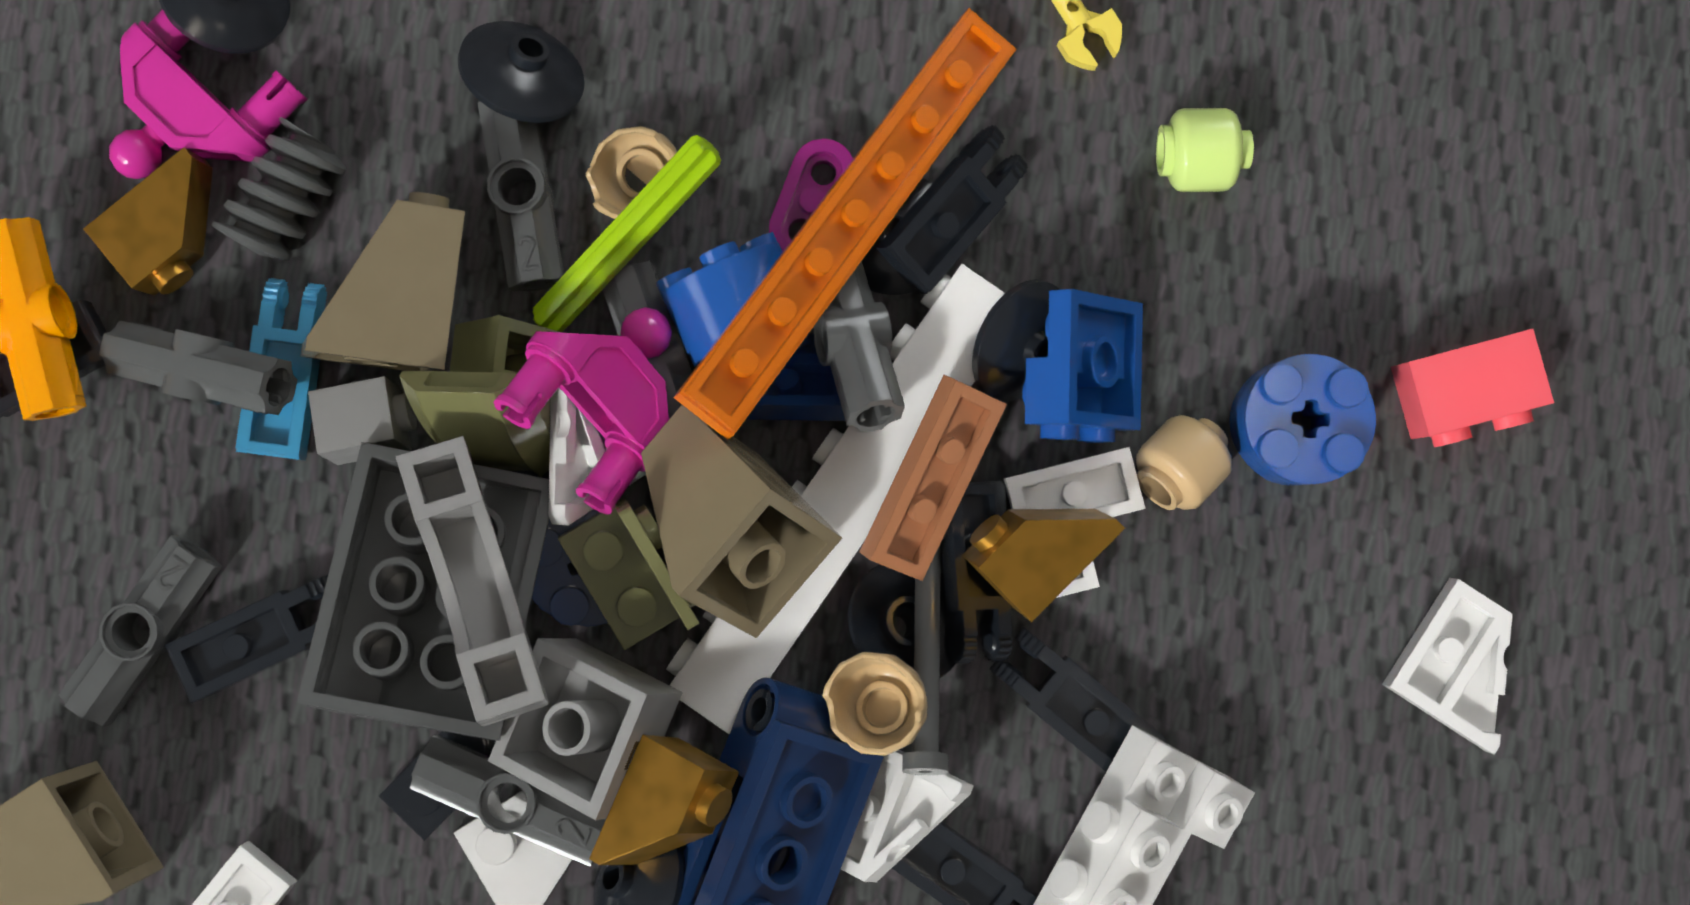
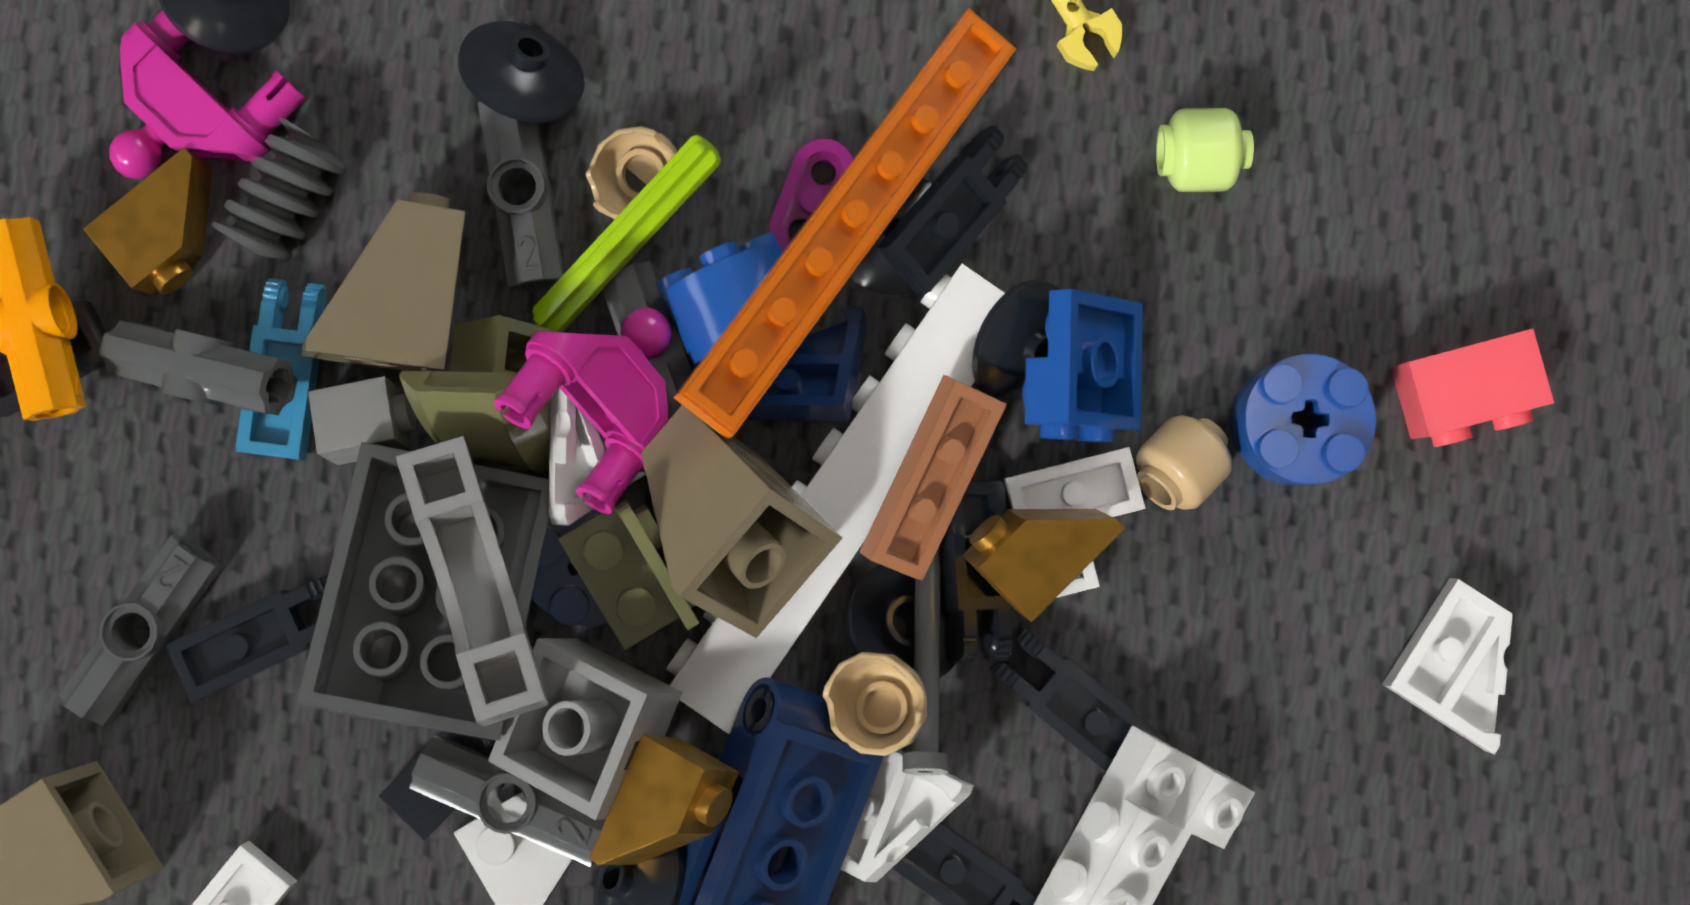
(857, 345): dark grey piece -> none

